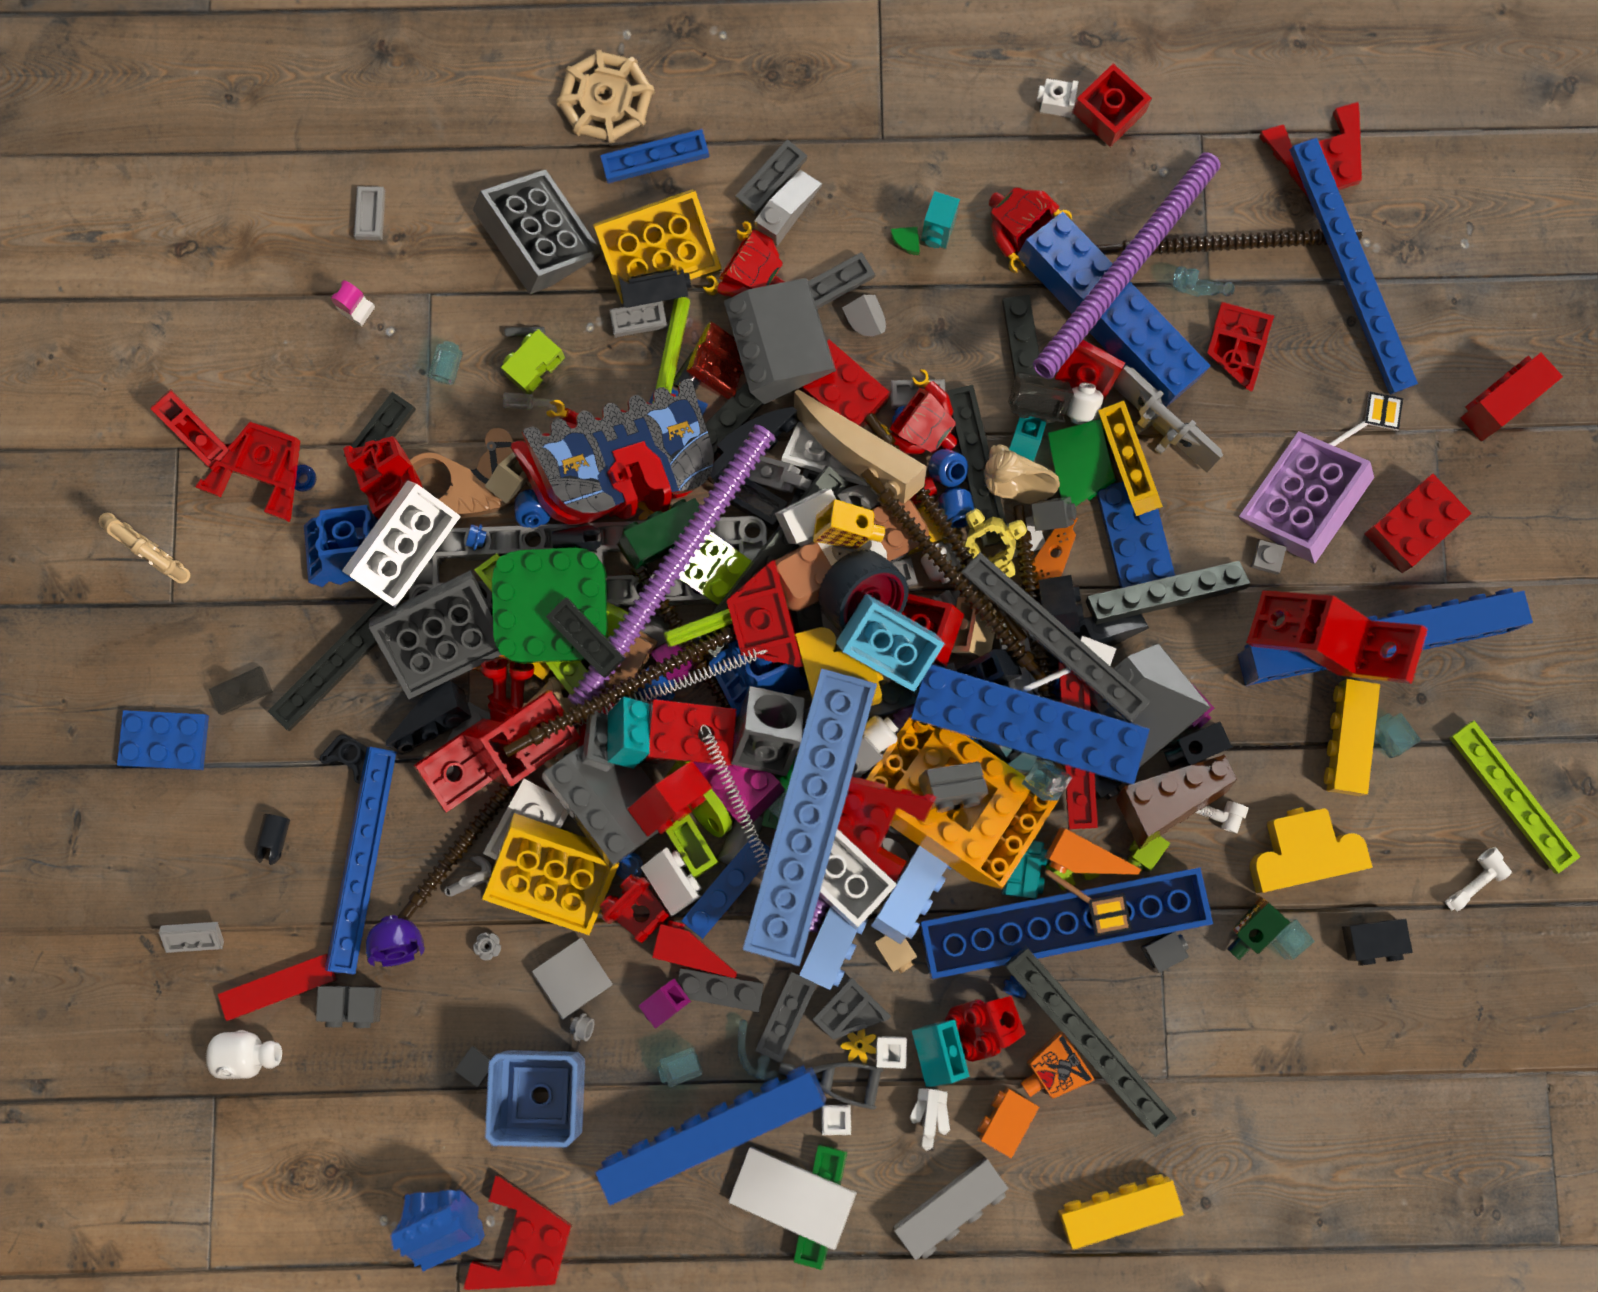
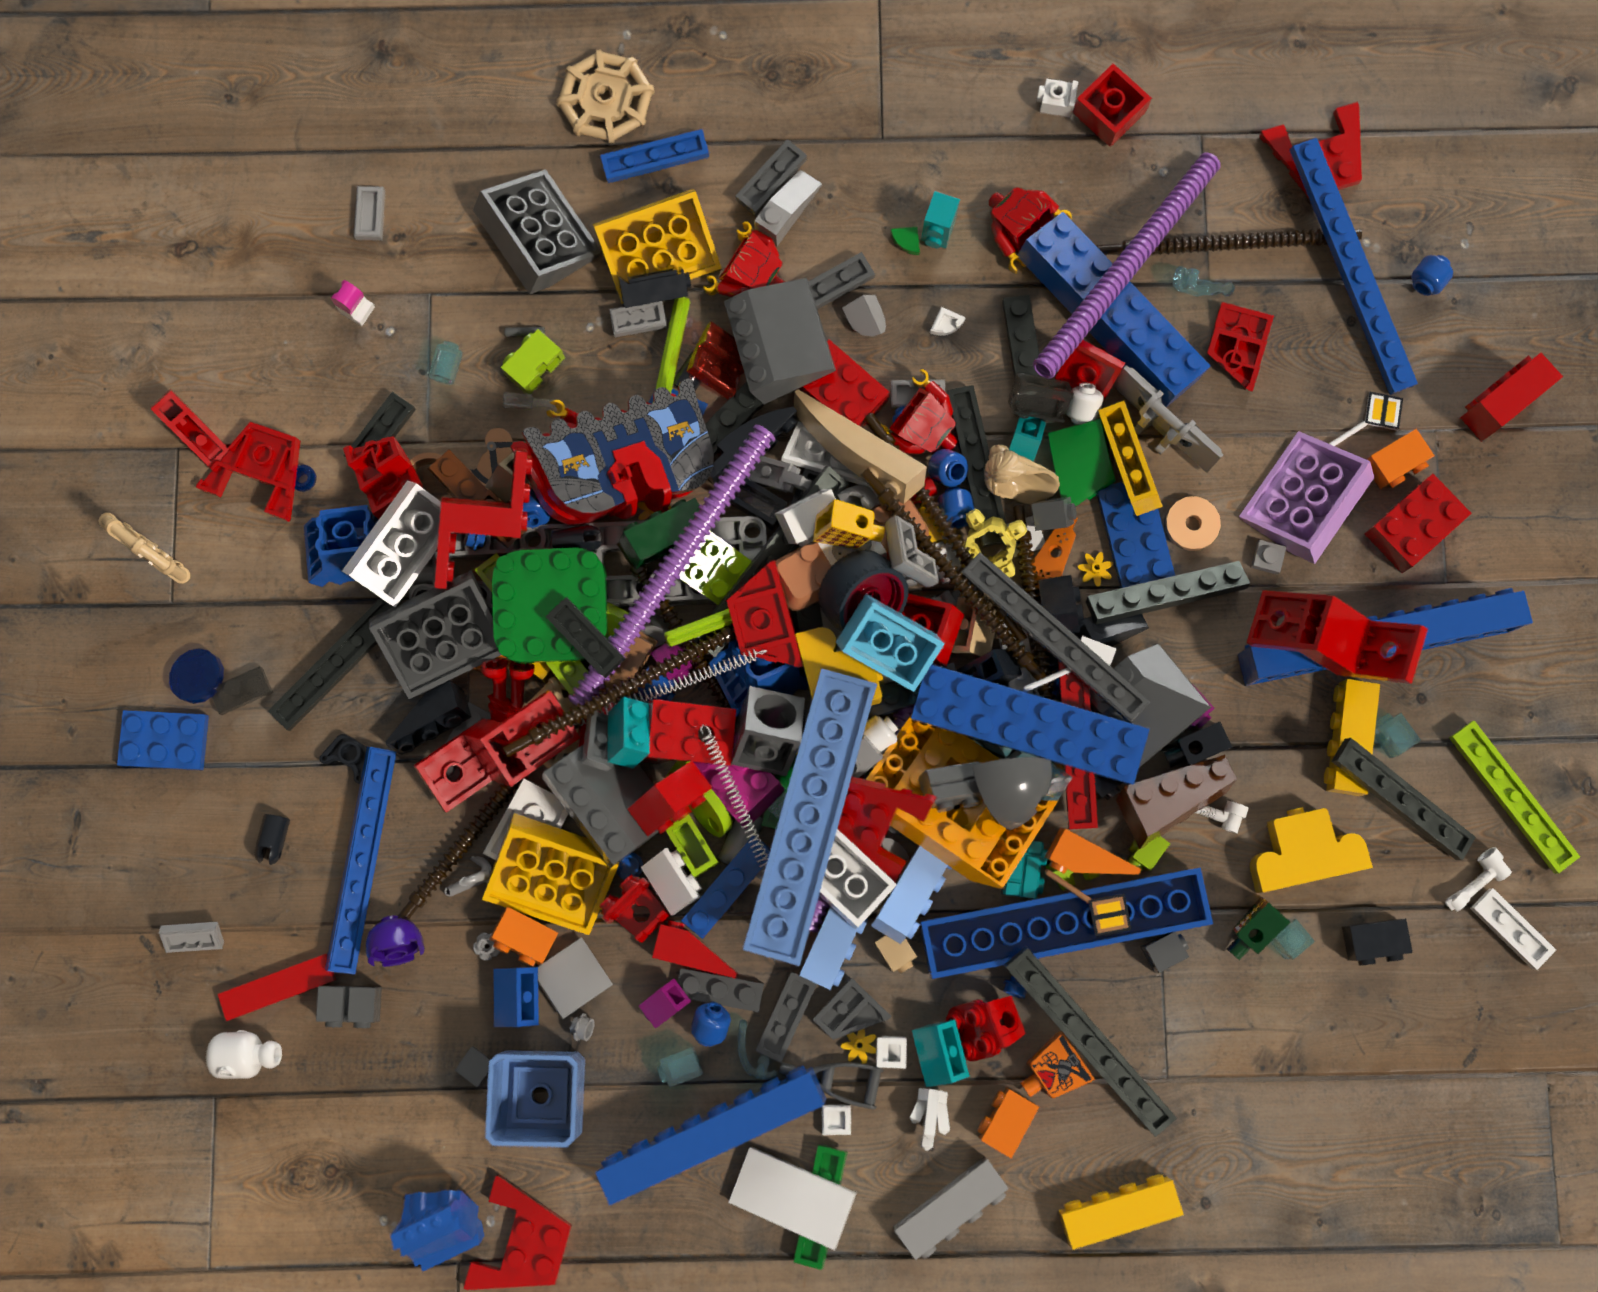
(196, 676): none -> clear blue tile
(464, 485): none -> reddish brown slope
(482, 517): none -> red bracket
(516, 997): none -> blue brick
(522, 936): none -> orange brick
(710, 1024): none -> blue head
(905, 555): none -> light grey brick
(946, 322): none -> white tile
(1013, 787): none -> dark grey brick
(1092, 572): none -> yellow plant
(1205, 514): none -> light nougat tile
(1399, 459): none -> orange brick
(1403, 799): none -> pearl dark grey plate
(1432, 275): none -> blue head
(1513, 929): none -> white plate

